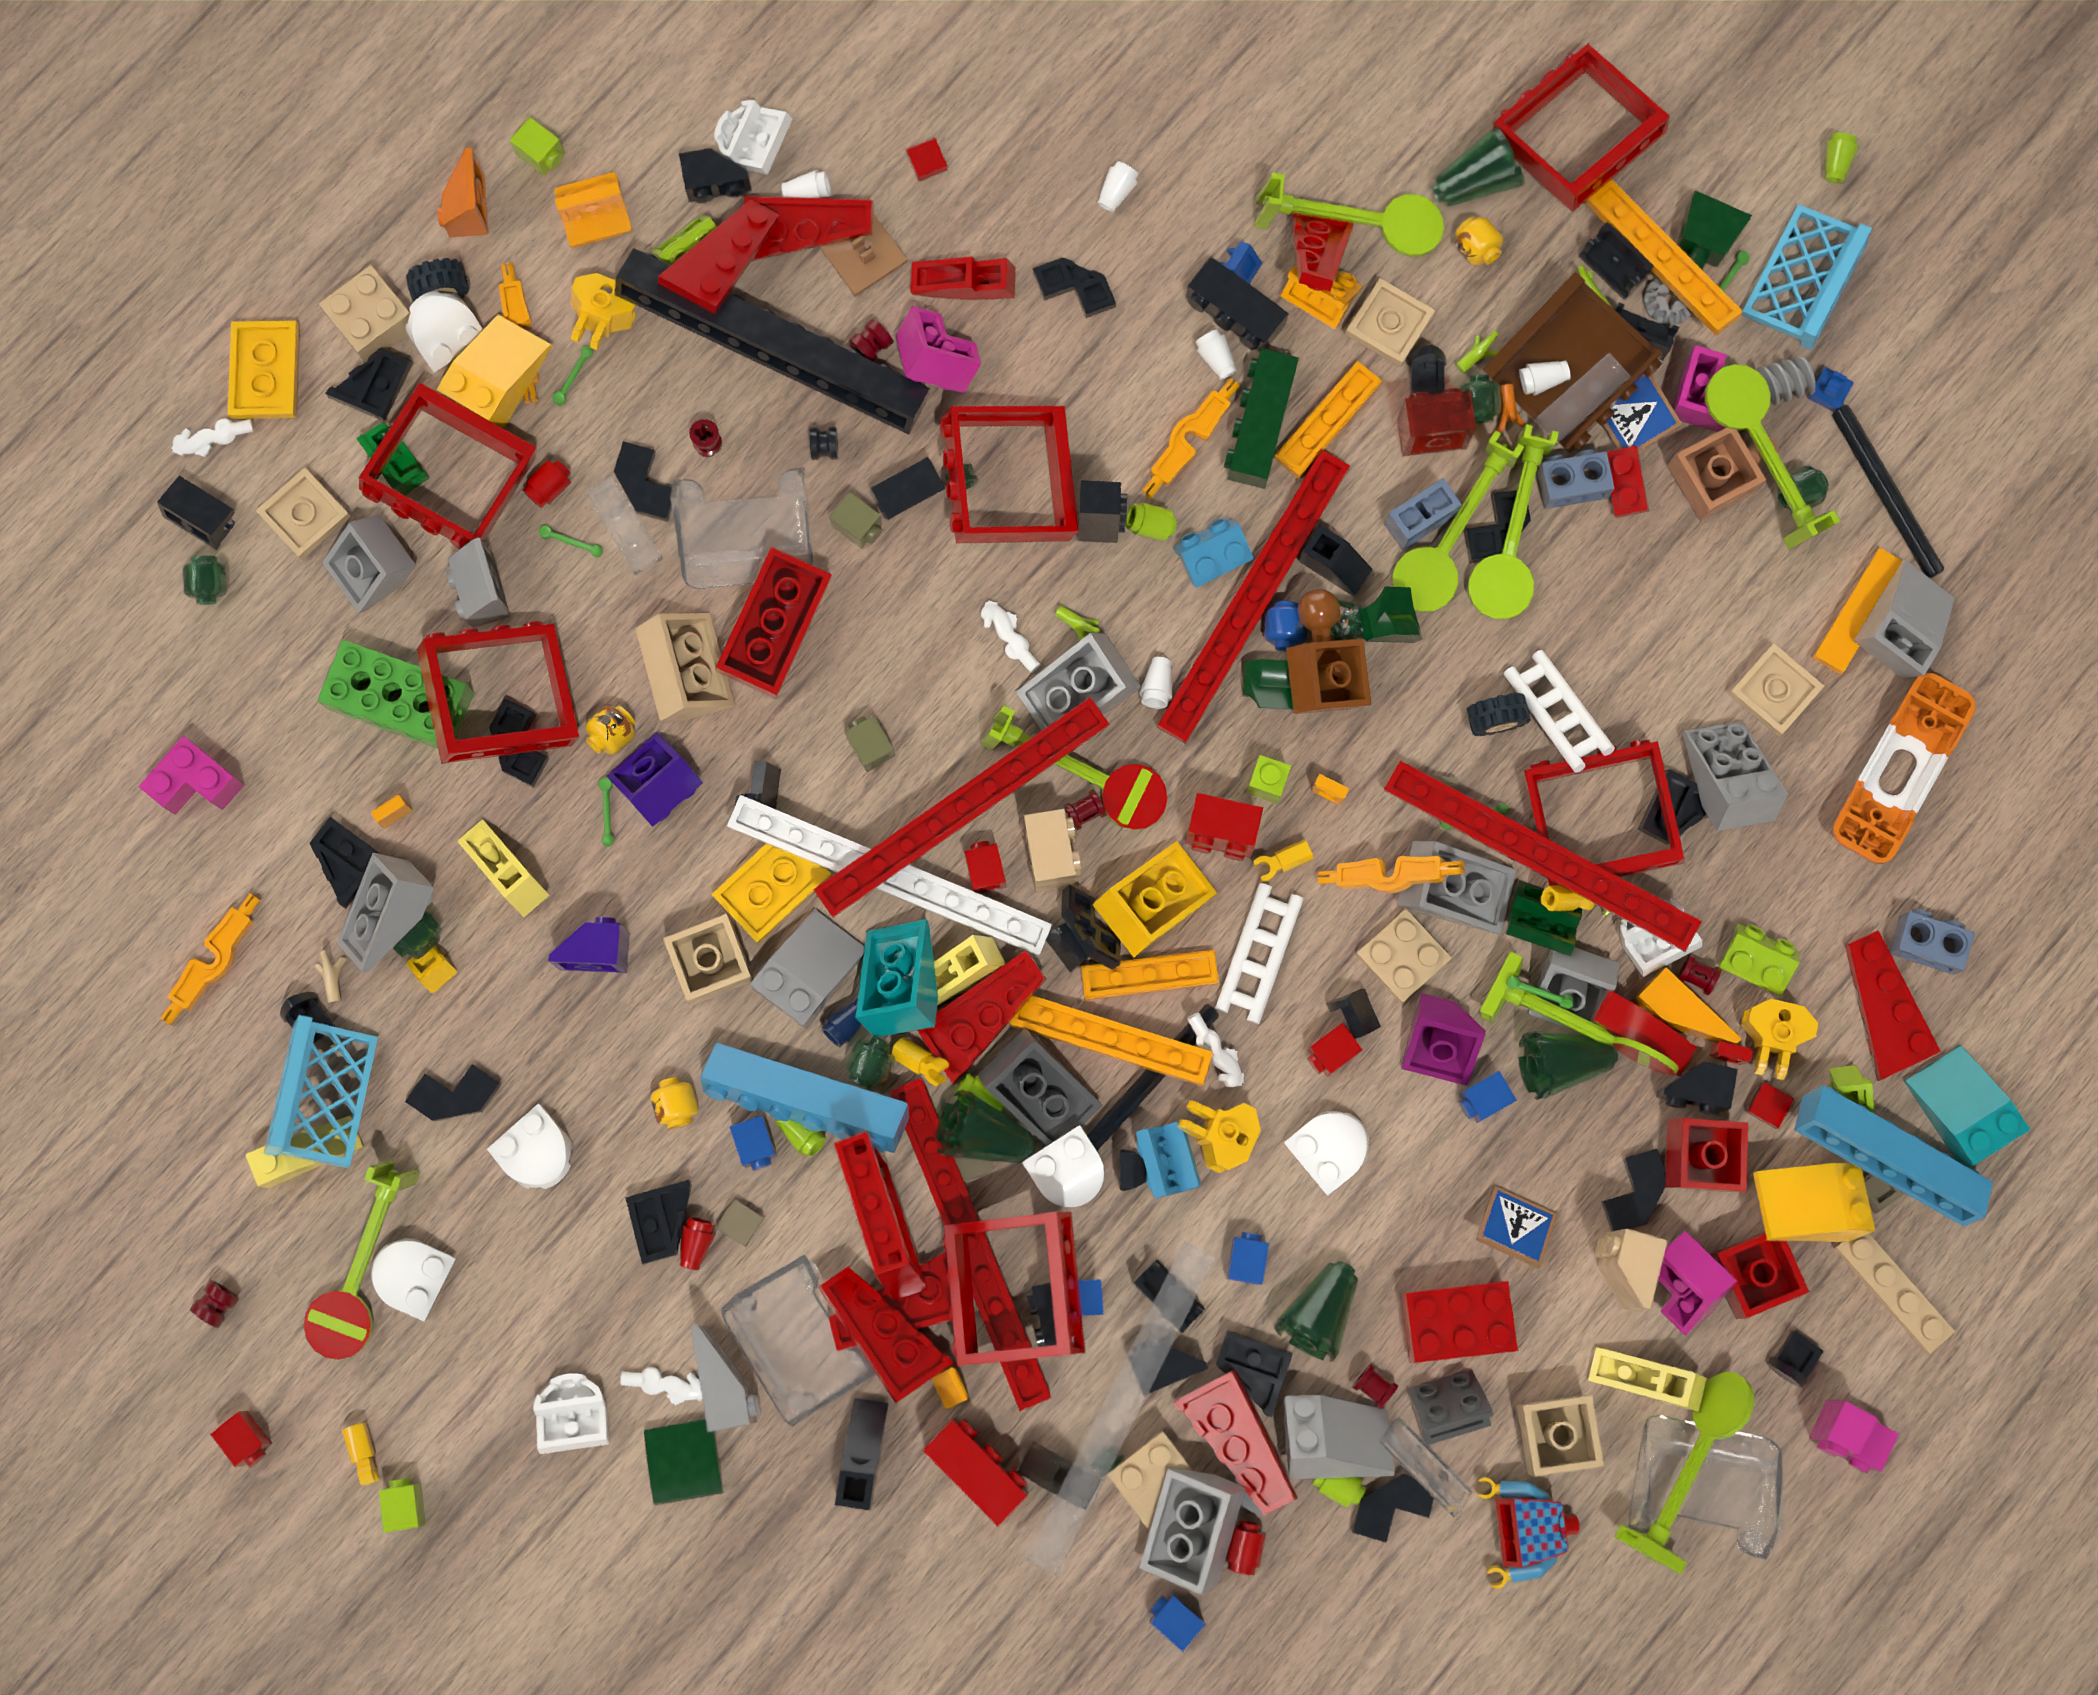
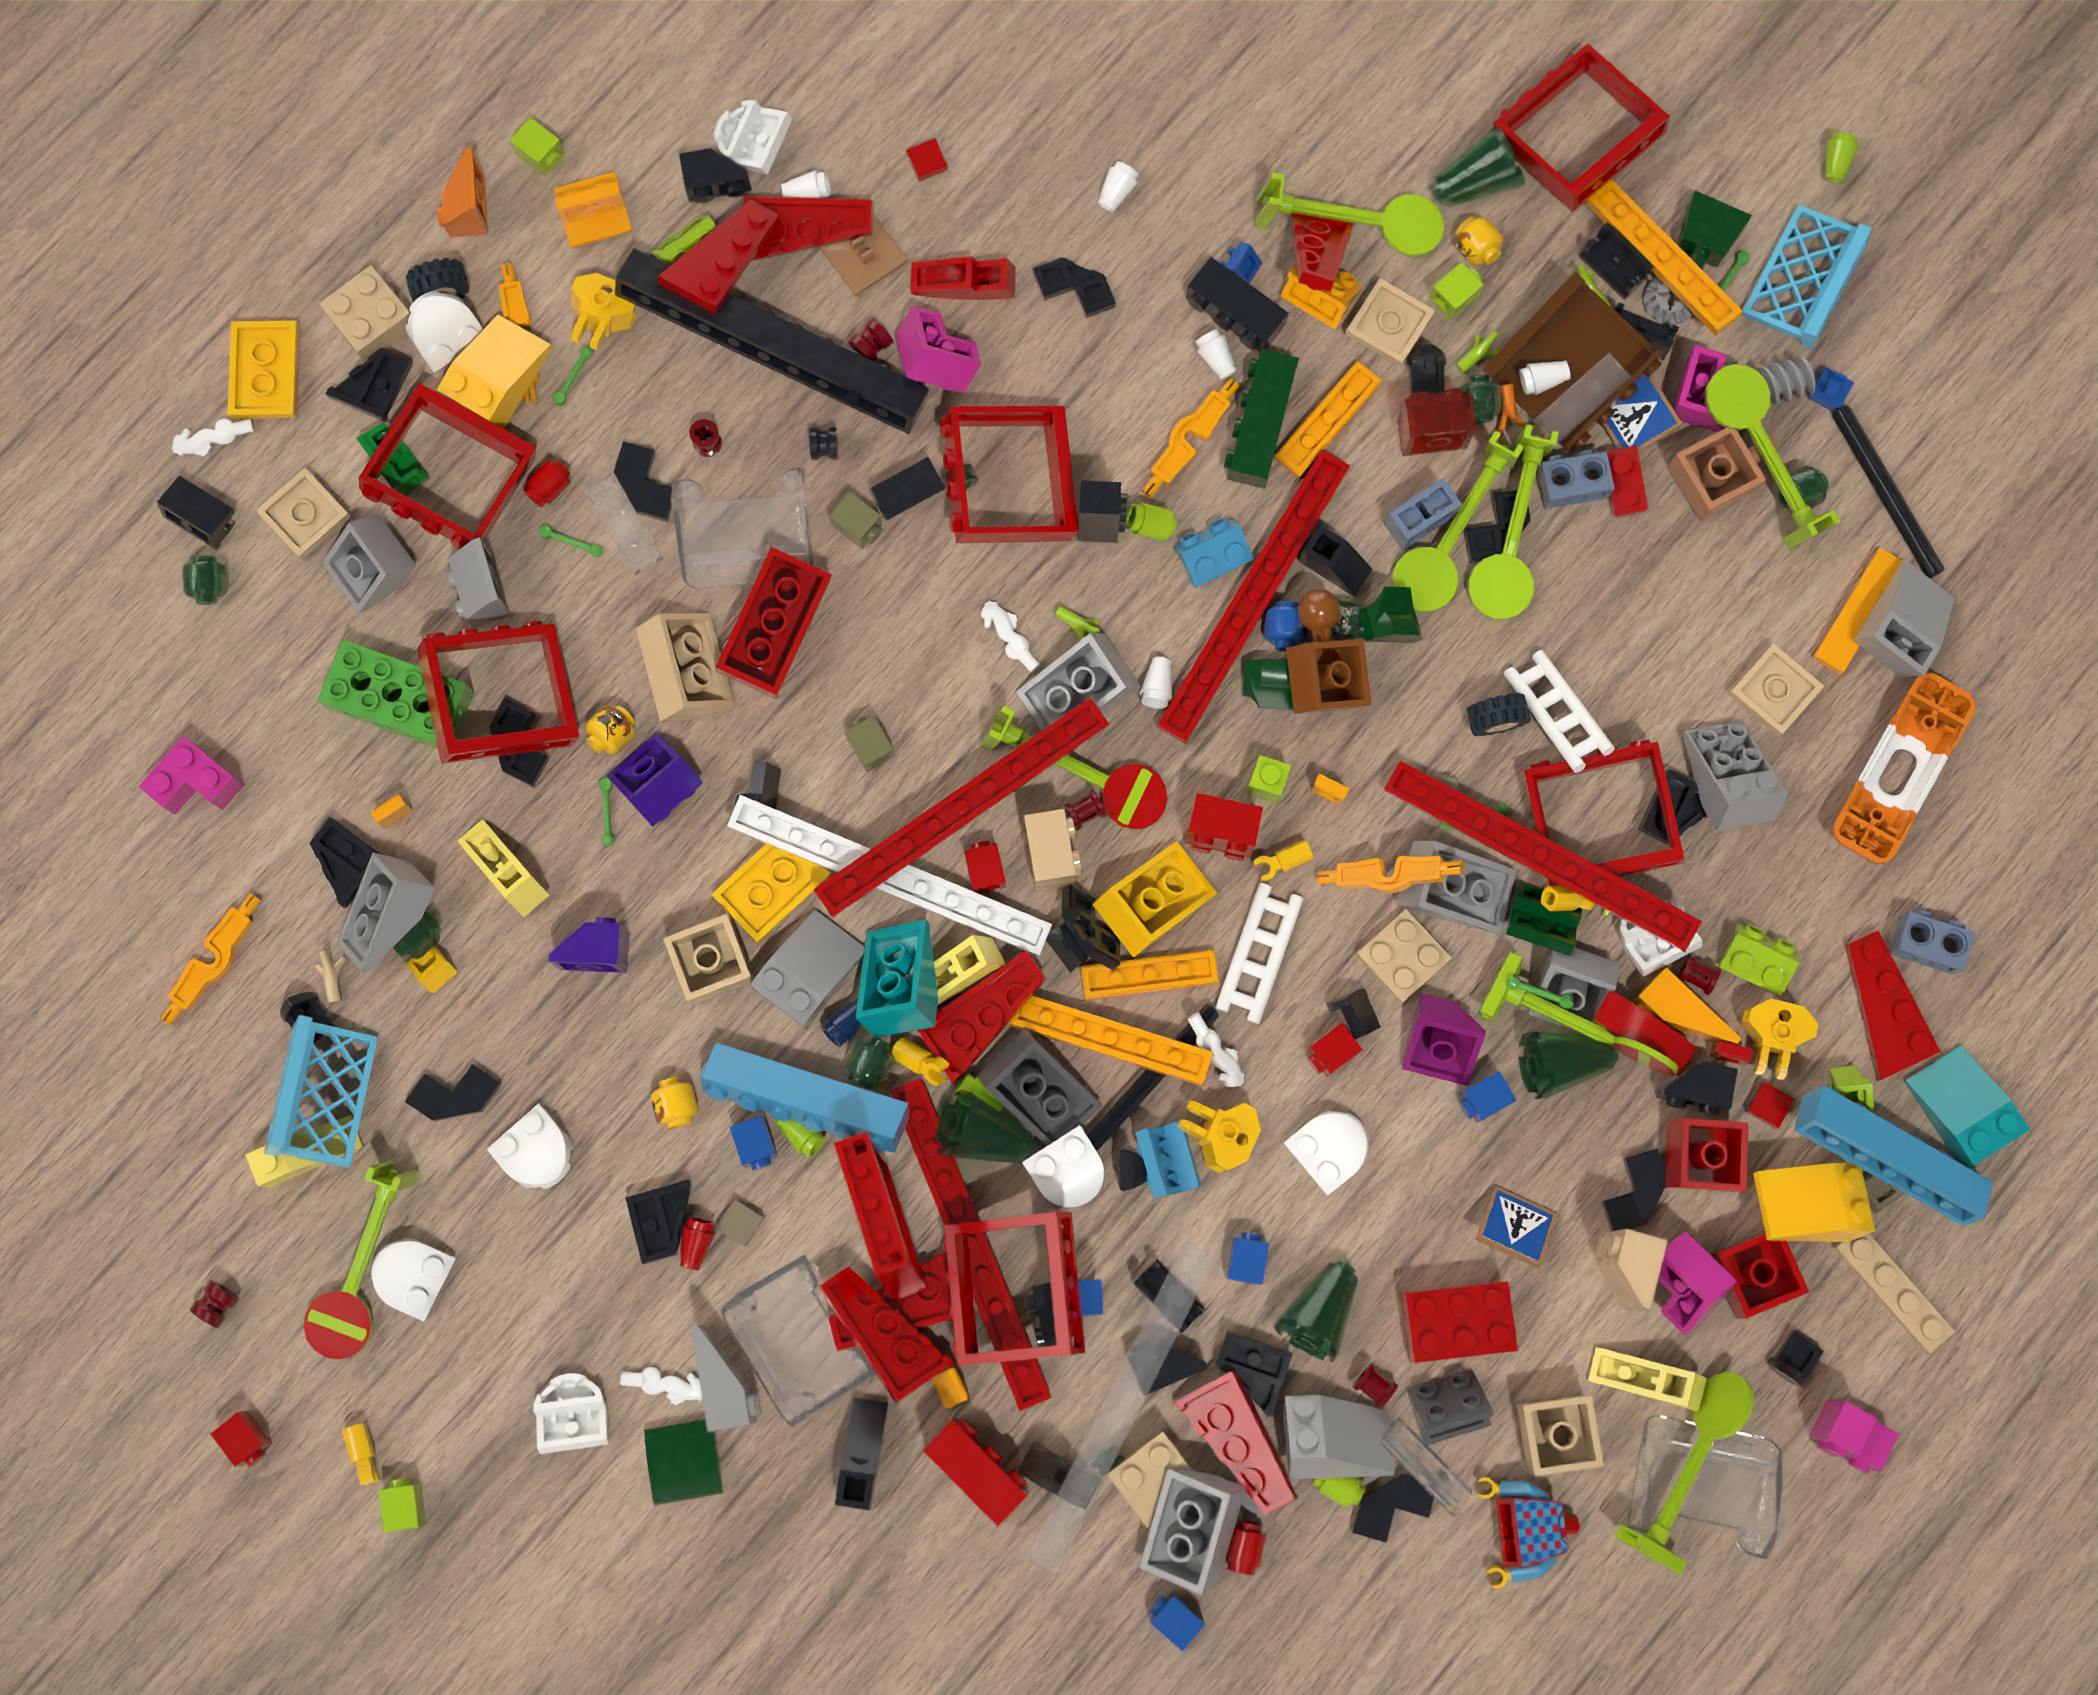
(1456, 290): none -> lime brick

